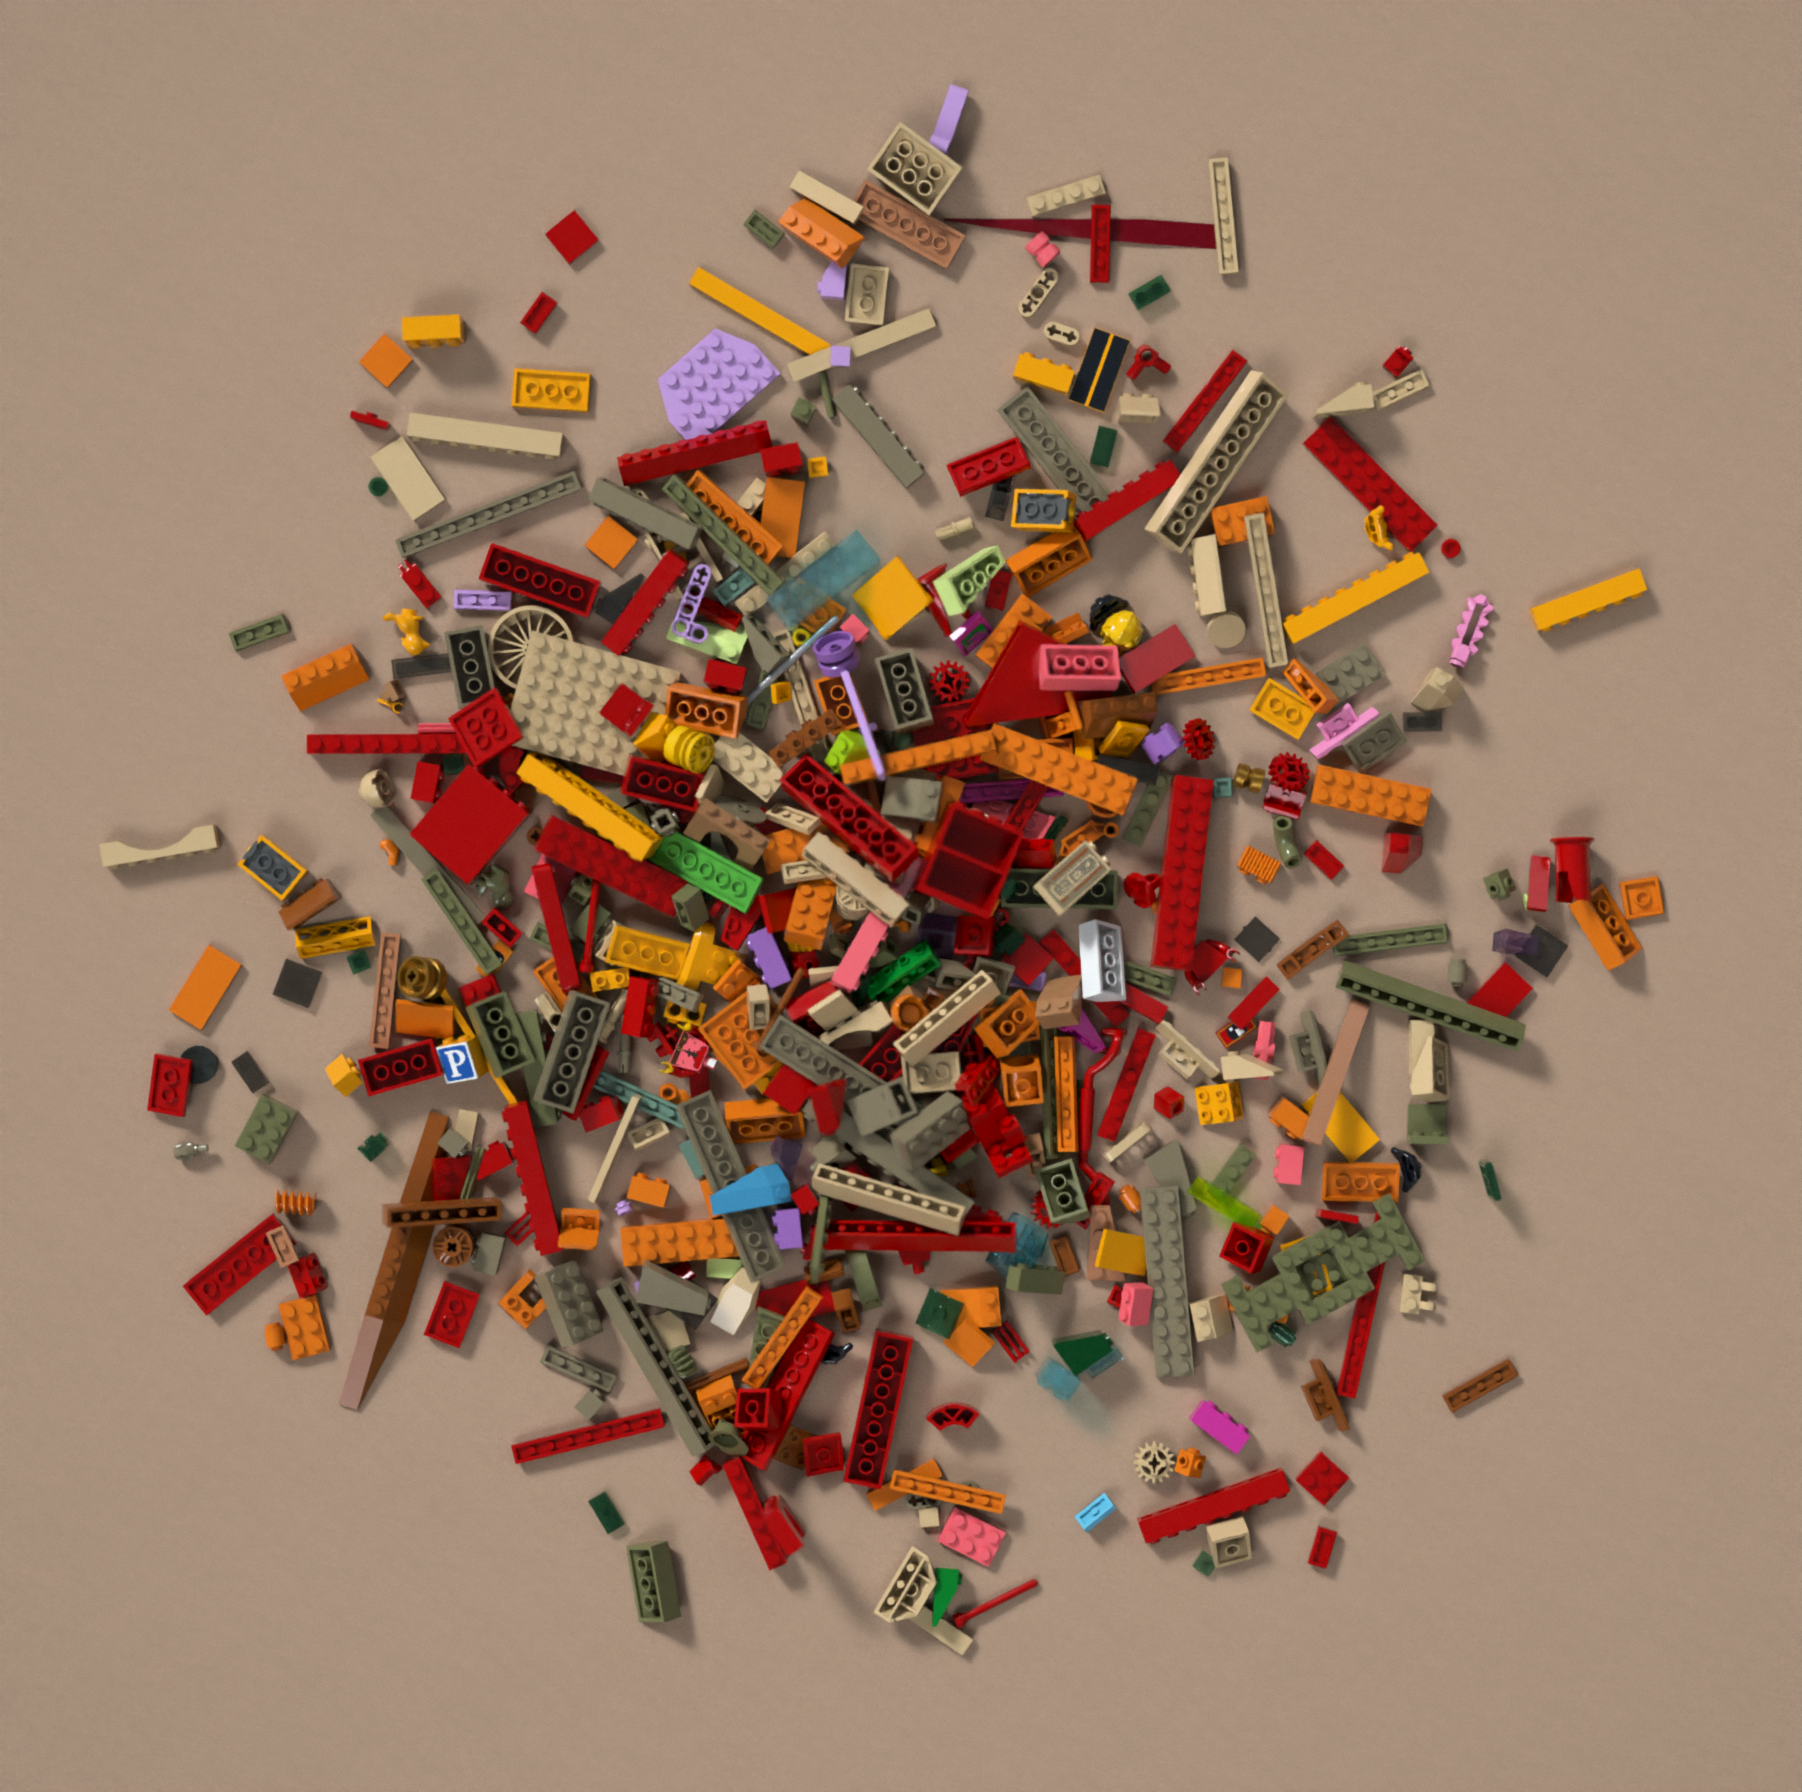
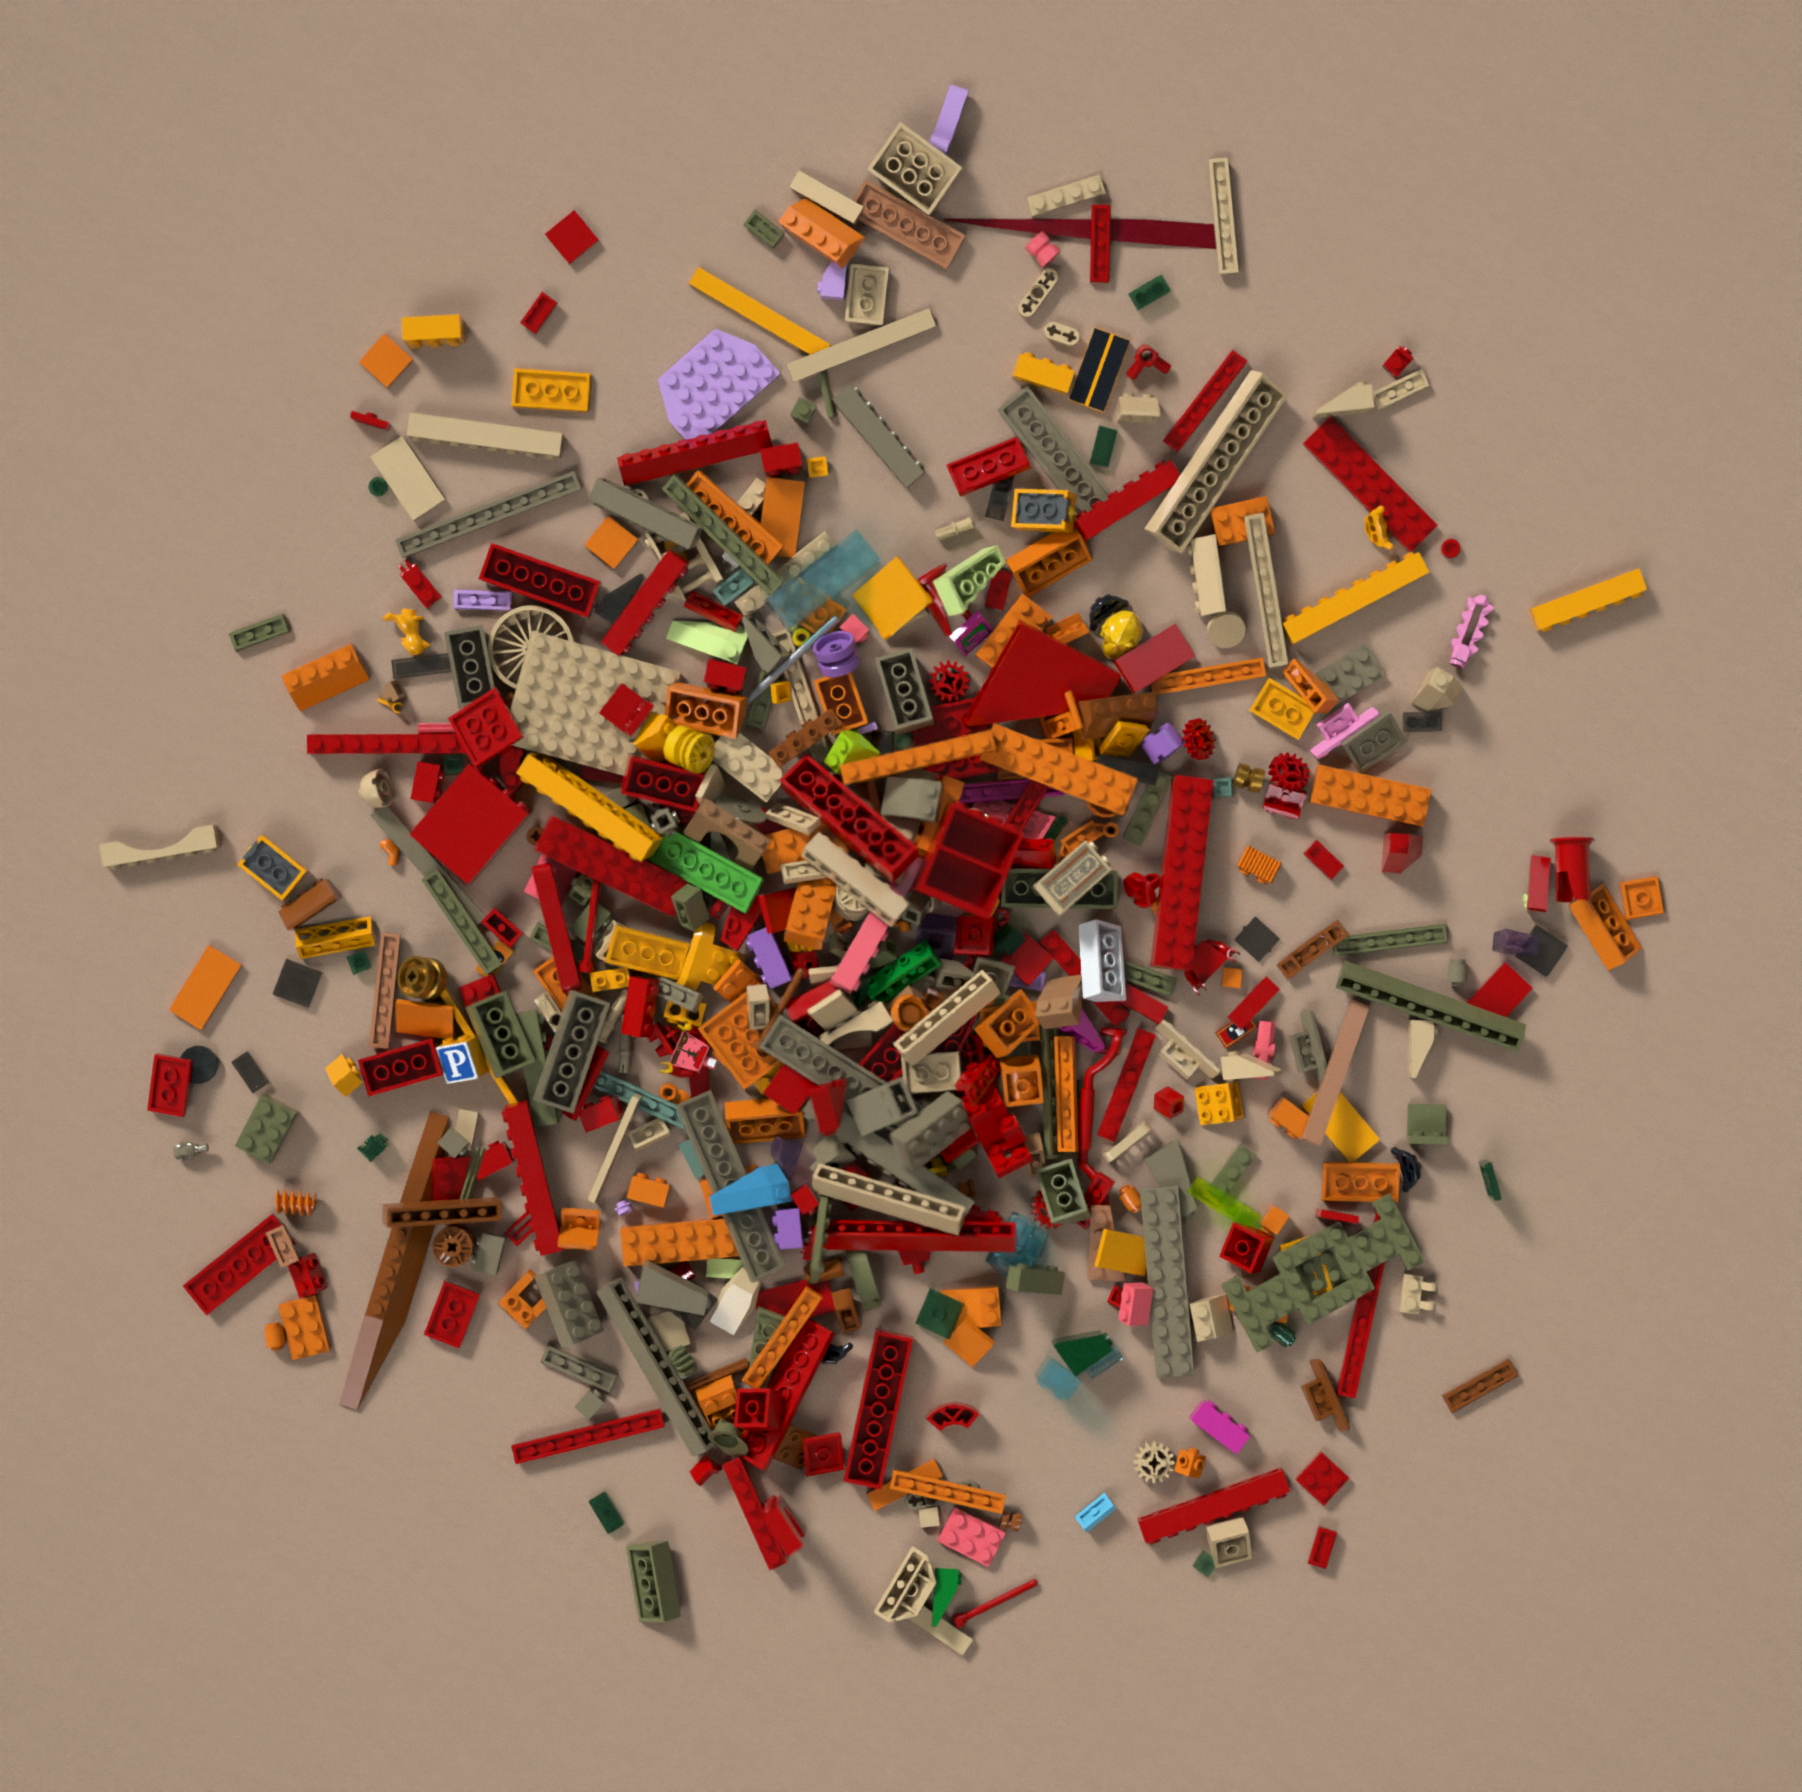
(499, 883): olive animal -> none
(694, 601): lavender beam -> none
(840, 356): lavender tile -> none
(863, 725): lavender tile -> none
(1009, 889): clear green plate -> none
(1014, 1523): none -> dark orange wheel
(1020, 1354): red tile -> none
(1064, 1255): dark orange tile -> none
(1079, 667): coral slope -> none
(1285, 842): olive cylinder -> none
(1289, 1164): coral brick -> none
(1431, 1072): tan slope -> none
(1499, 884): olive brick -> none

